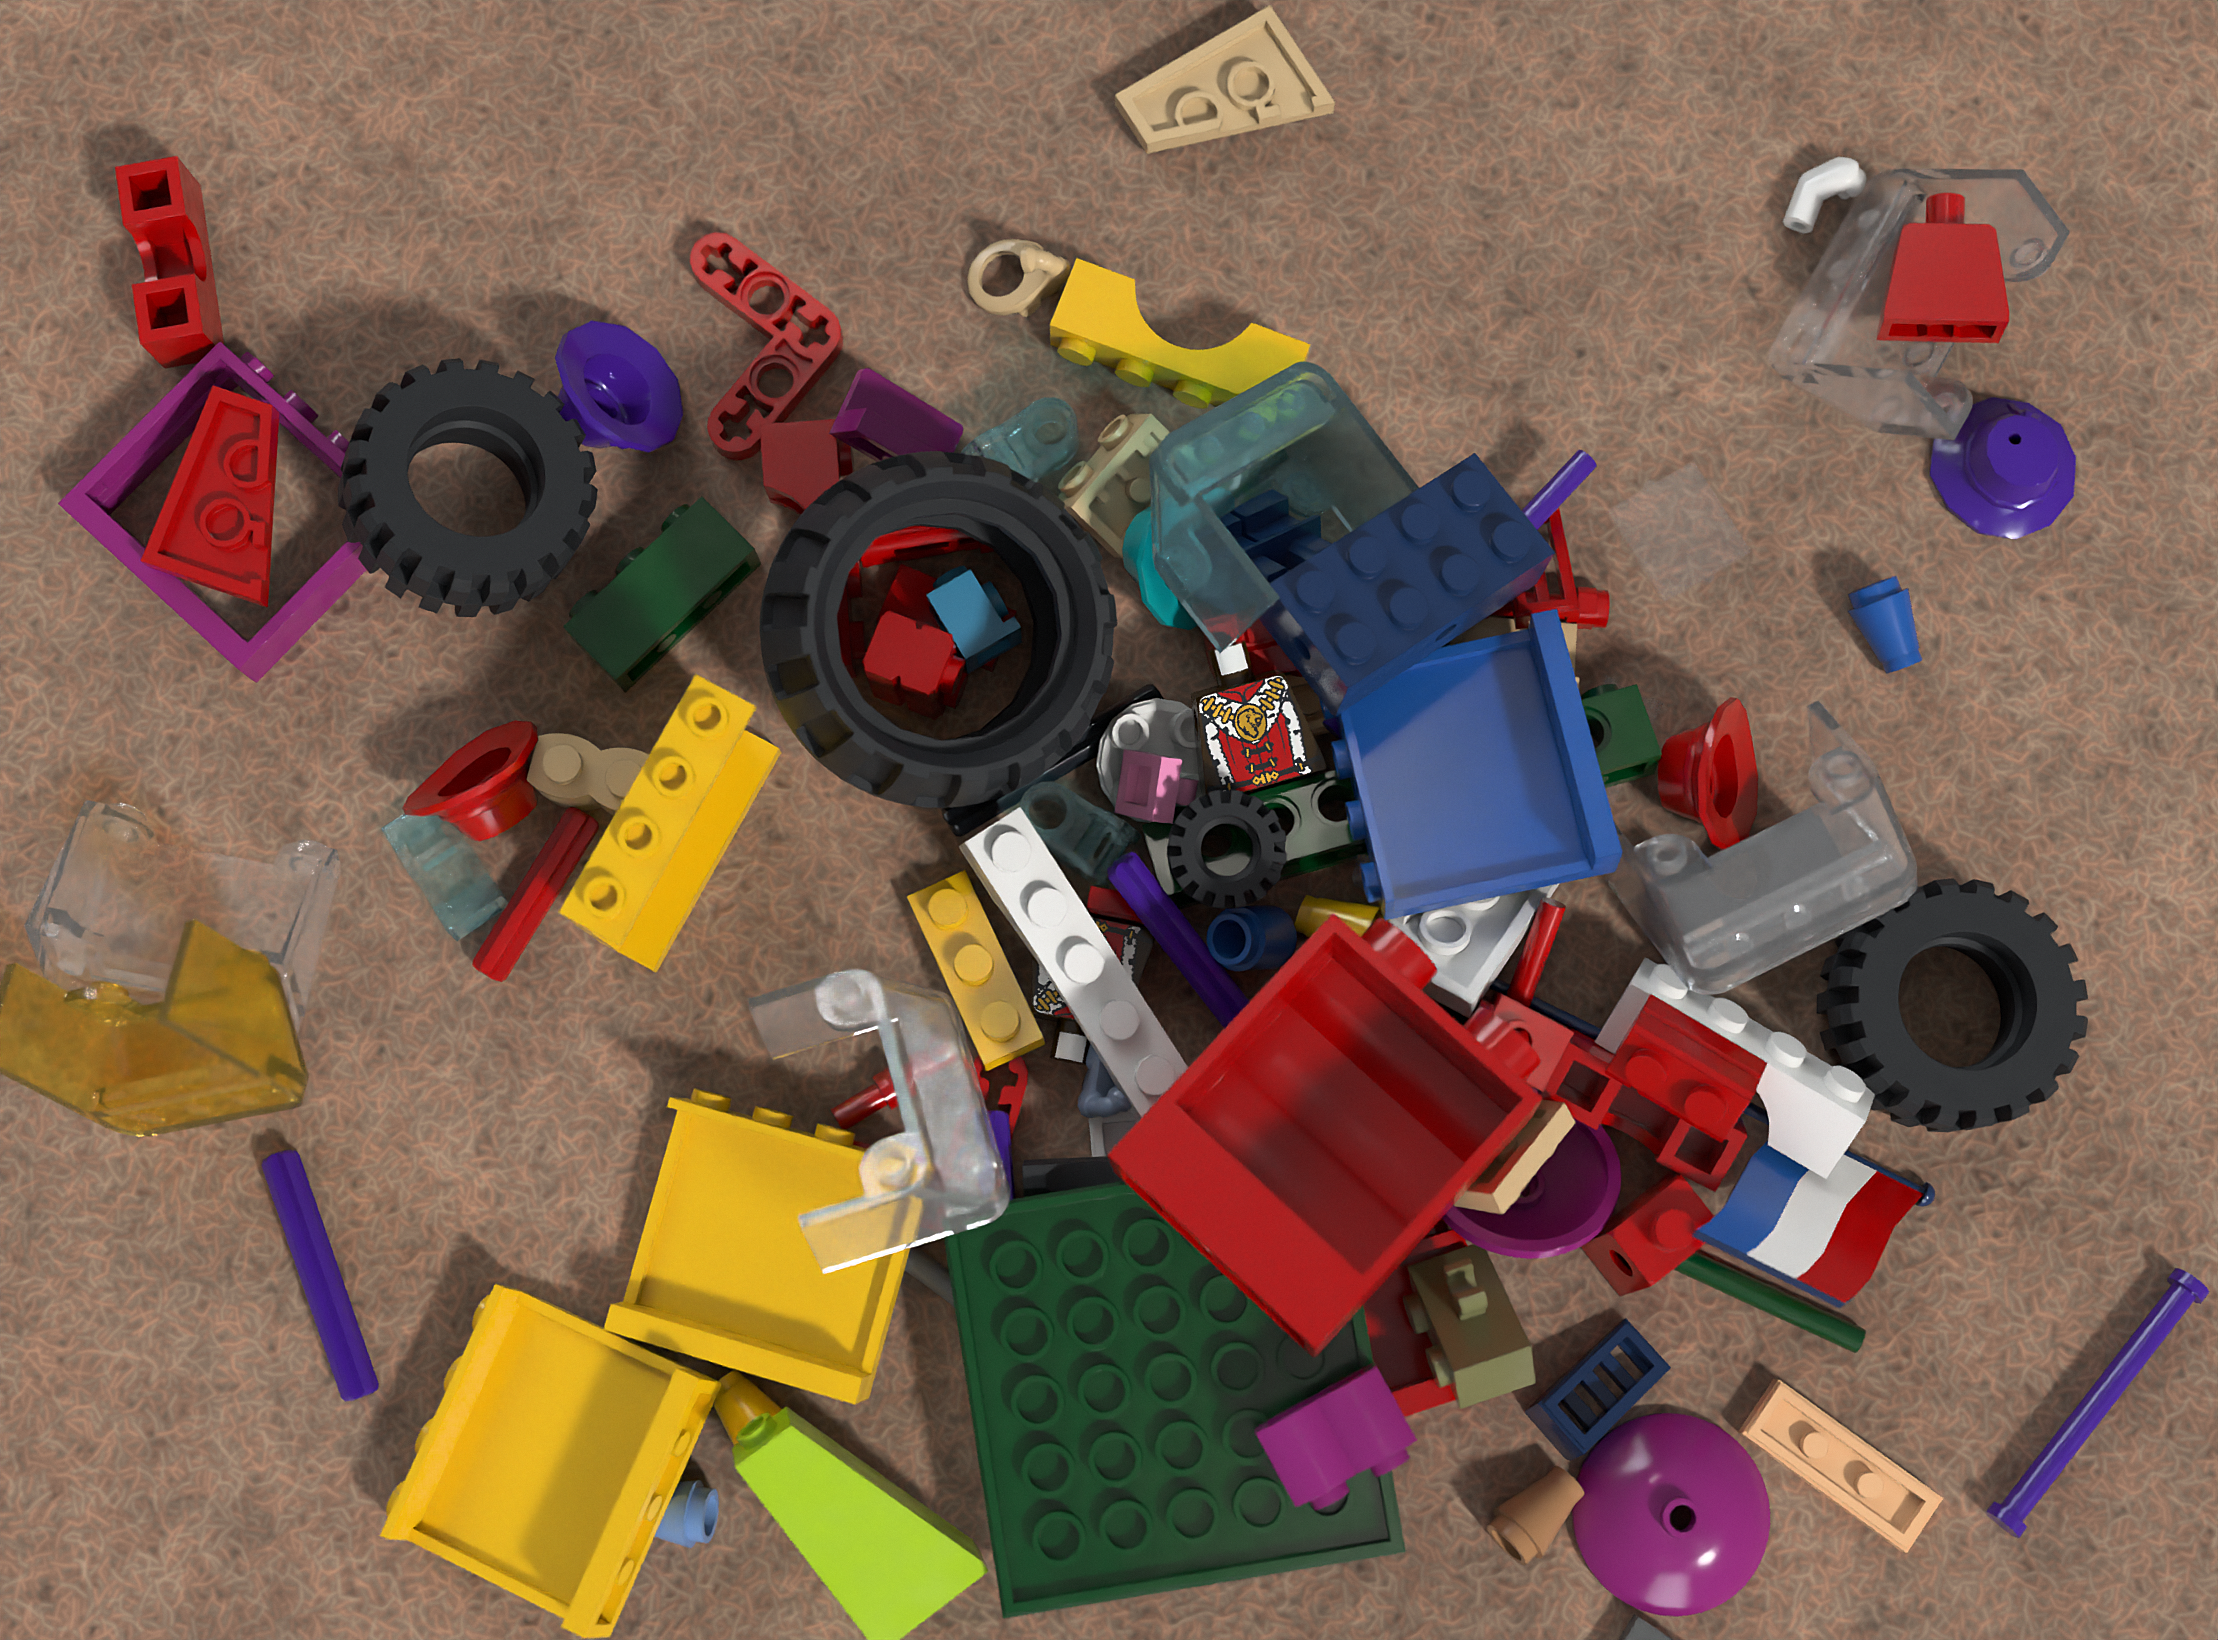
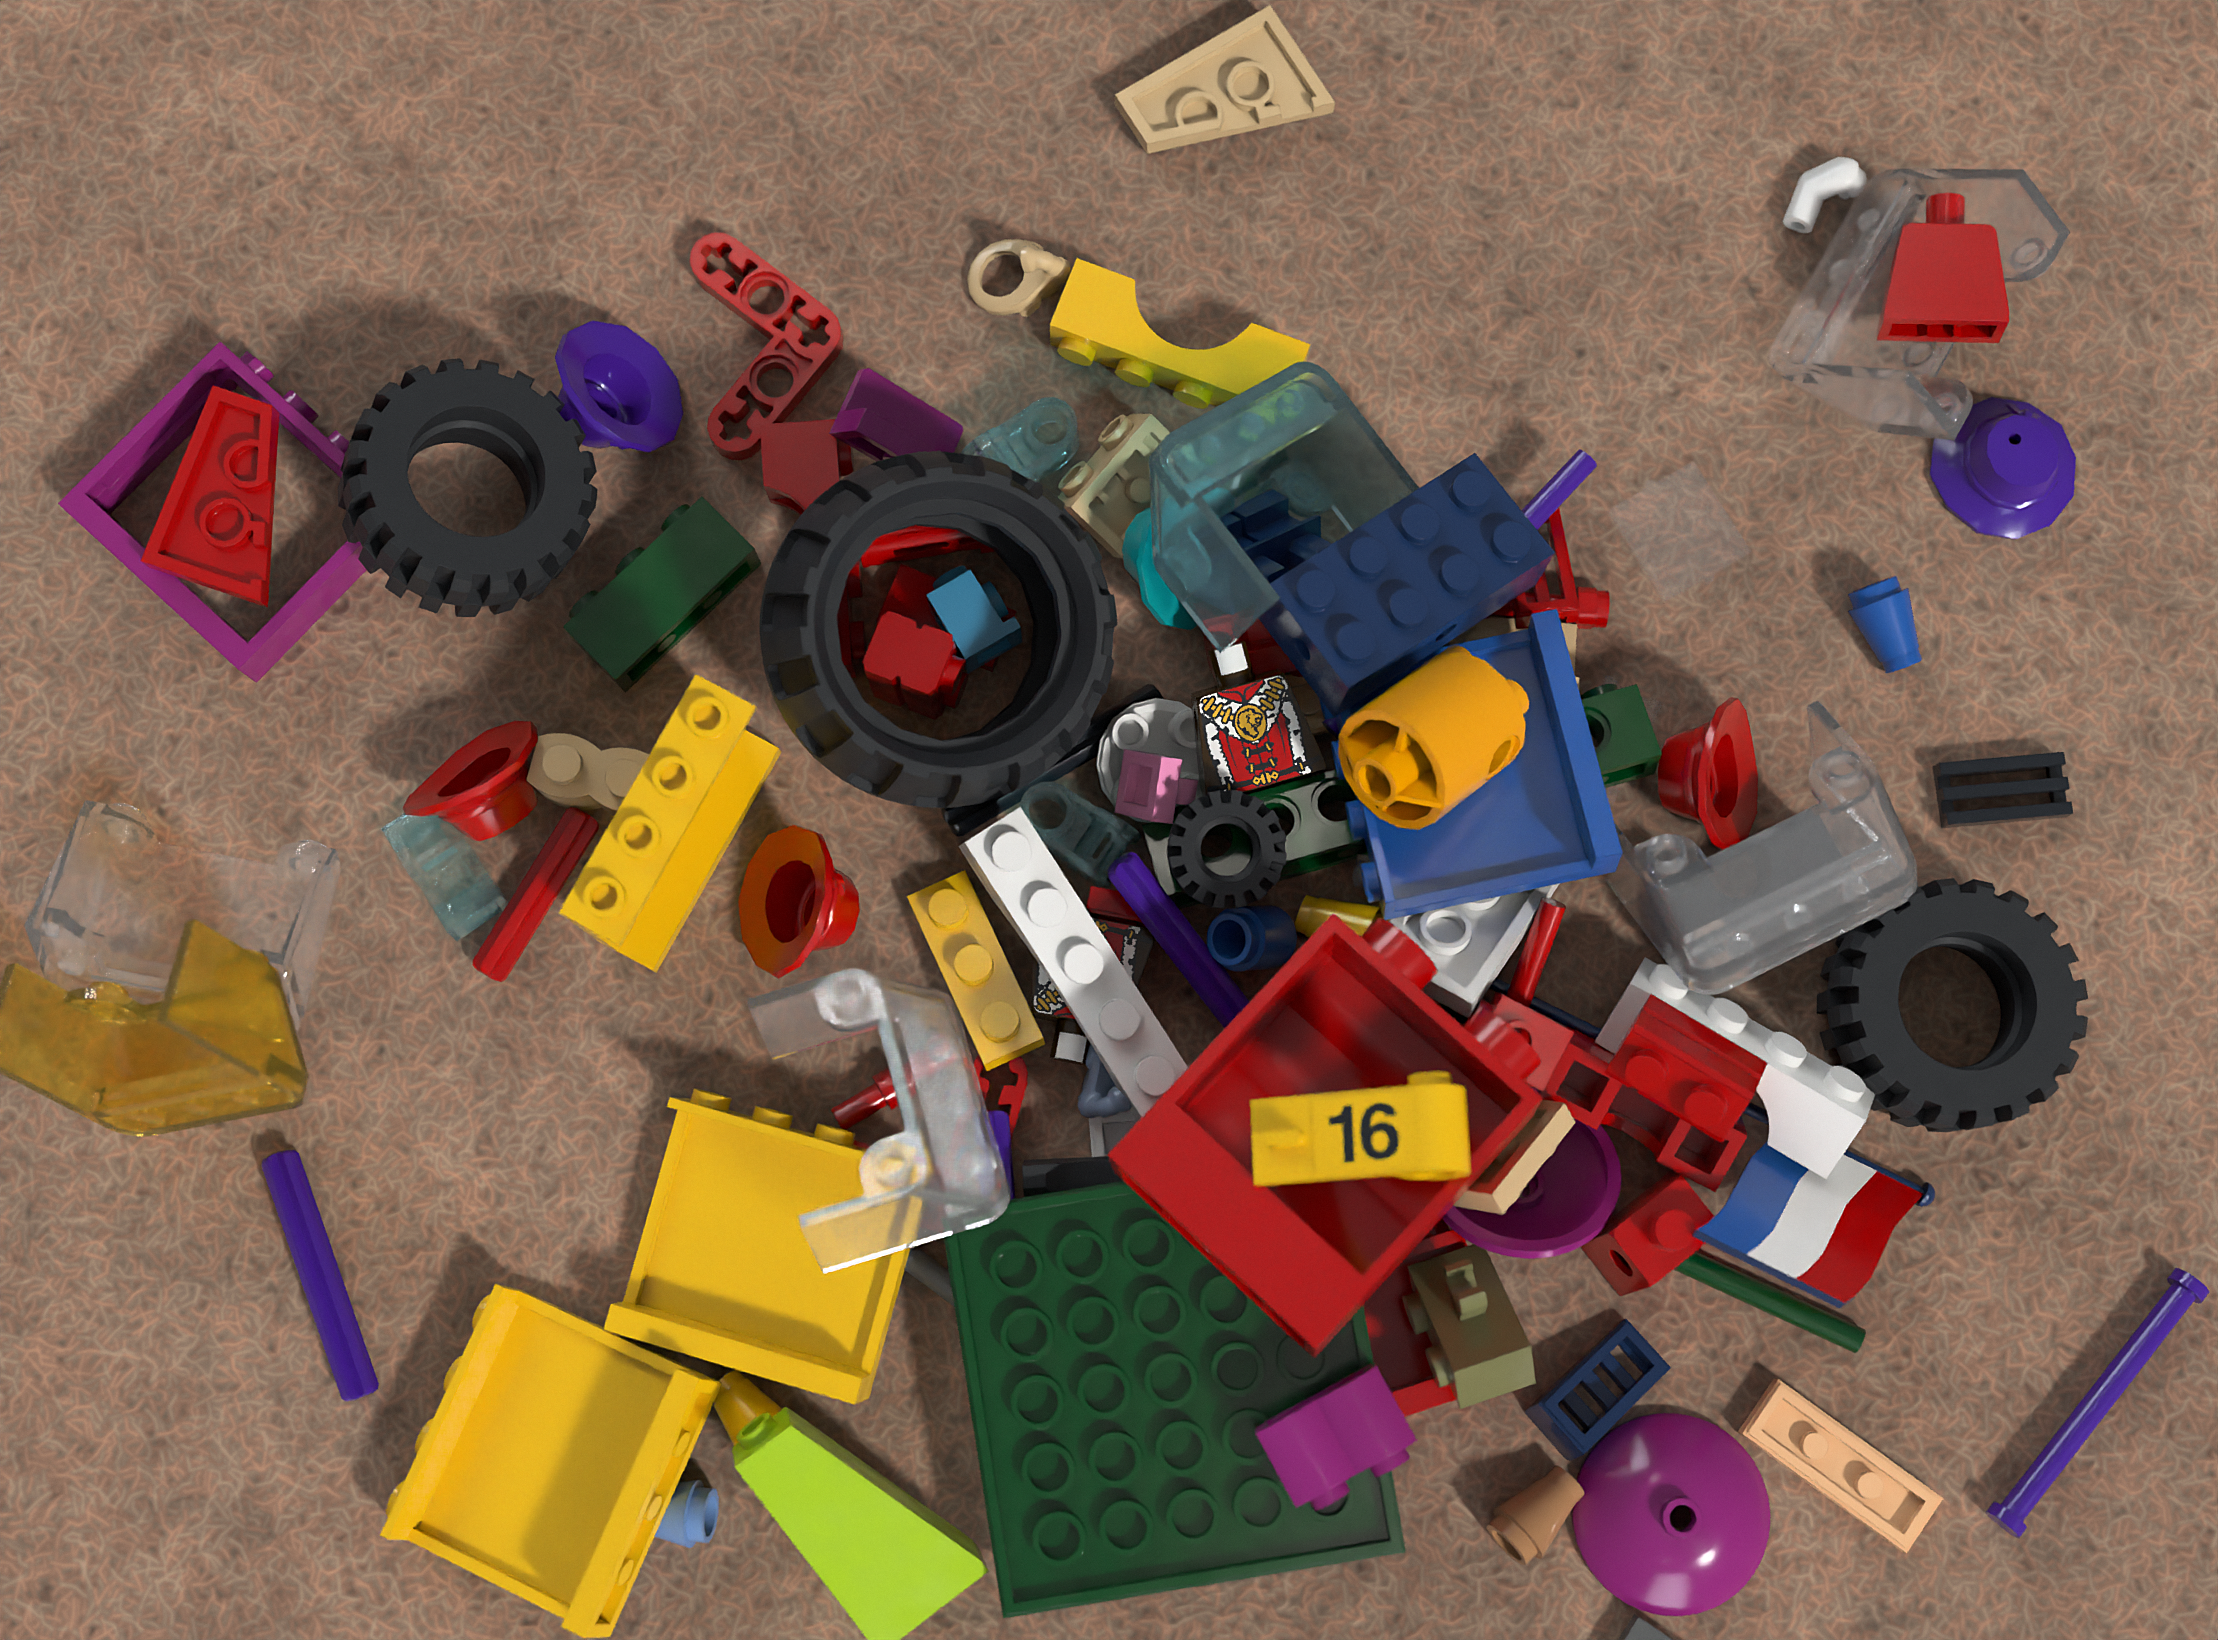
(179, 297): red arch -> none
(794, 901): none -> red hat
(1363, 1133): none -> yellow door
(1433, 738): none -> light orange cylinder
(2054, 784): none -> black tile

